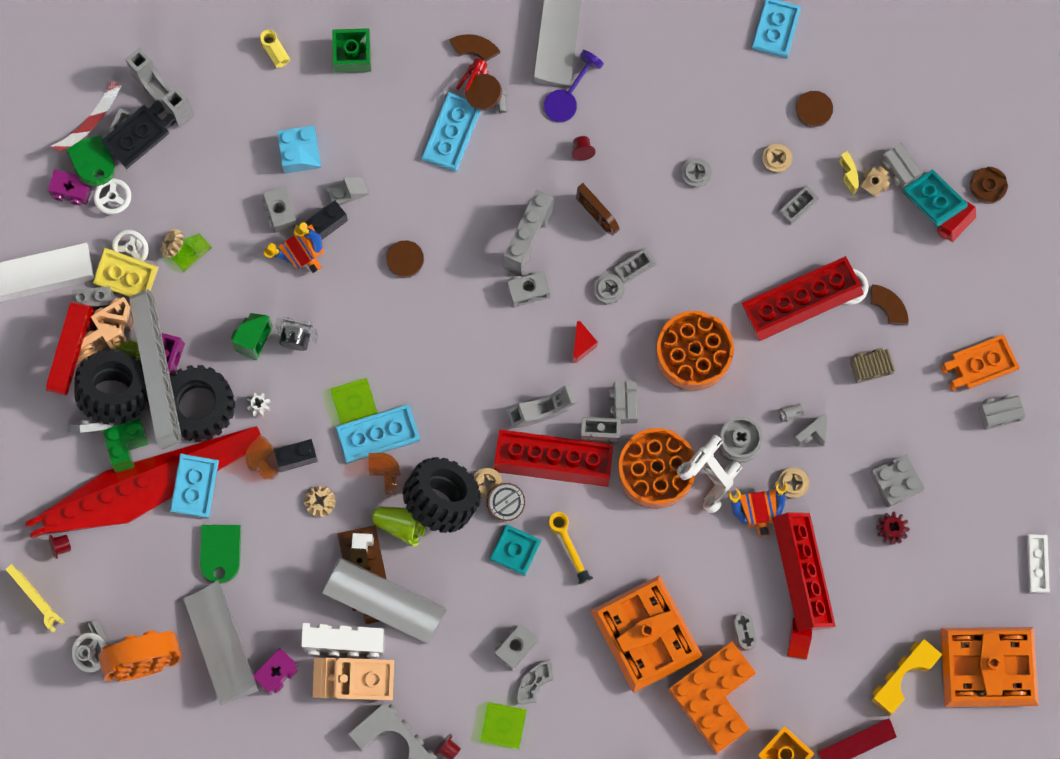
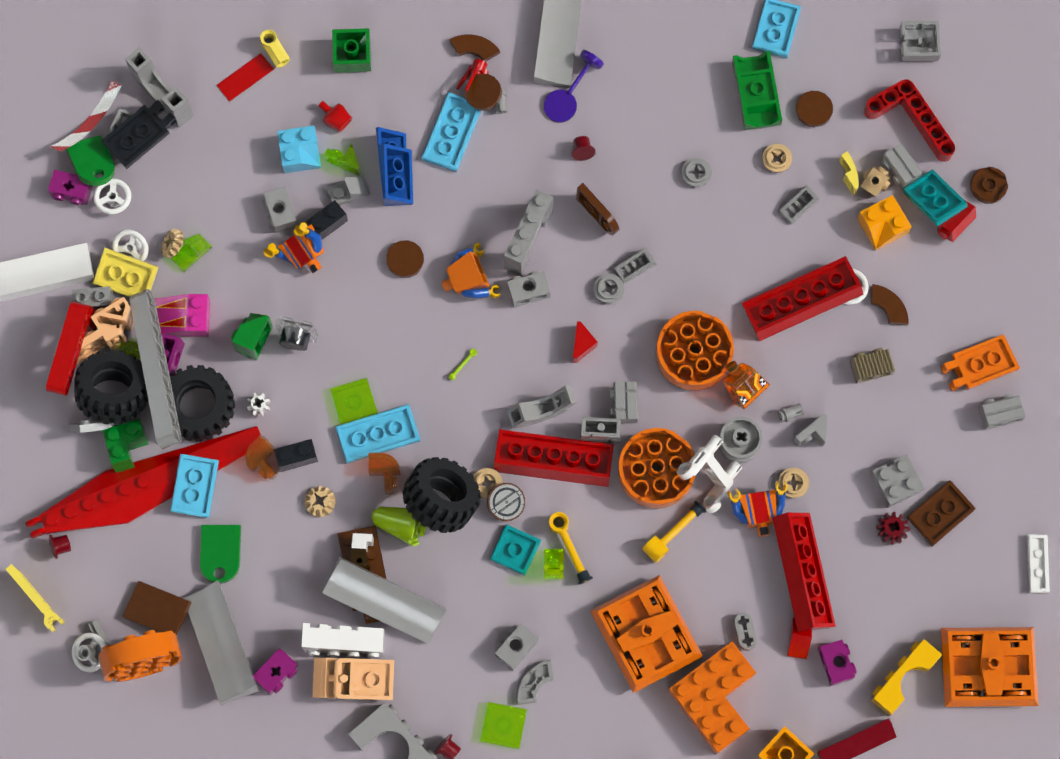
(156, 608): none -> reddish brown tile
(184, 315): none -> dark pink slope
(245, 77): none -> red sticker
(335, 117): none -> red piece
(347, 161): none -> clear neon green slope
(395, 167): none -> blue slope
(468, 276): none -> orange torso
(473, 352): none -> lime hinge
(553, 564): none -> clear neon green slope
(657, 548): none -> yellow piece
(744, 384): none -> clear orange torso
(757, 91): none -> green piece
(837, 674): none -> magenta brick
(884, 222): none -> light orange slope
(915, 115): none -> red beam
(920, 40): none -> piece
(941, 513): none -> reddish brown tile

